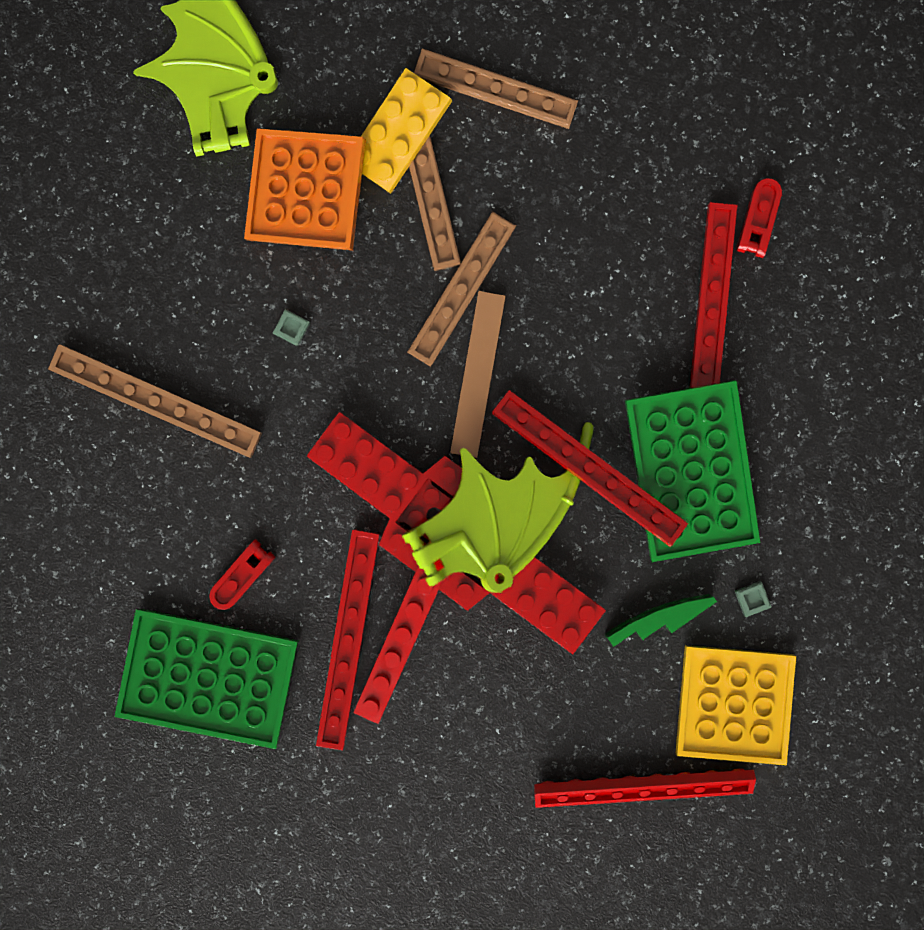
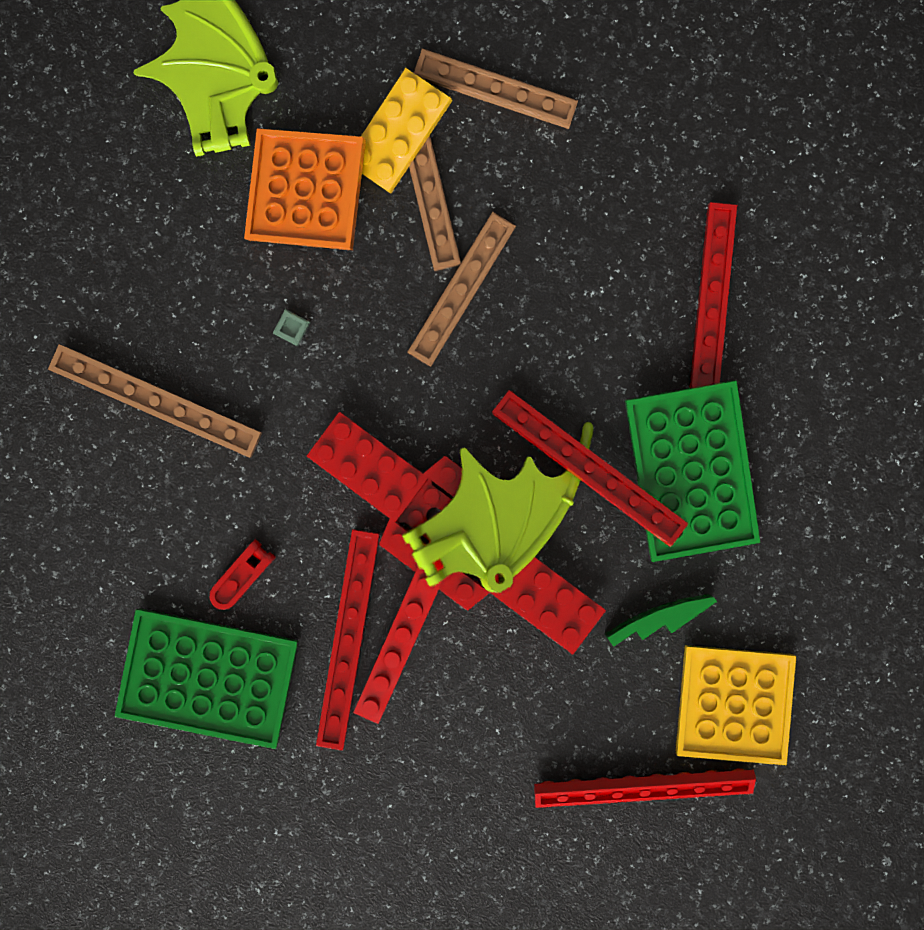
(478, 373): medium nougat tile -> none
(753, 599): sand green tile -> none
(760, 217): red plate -> none

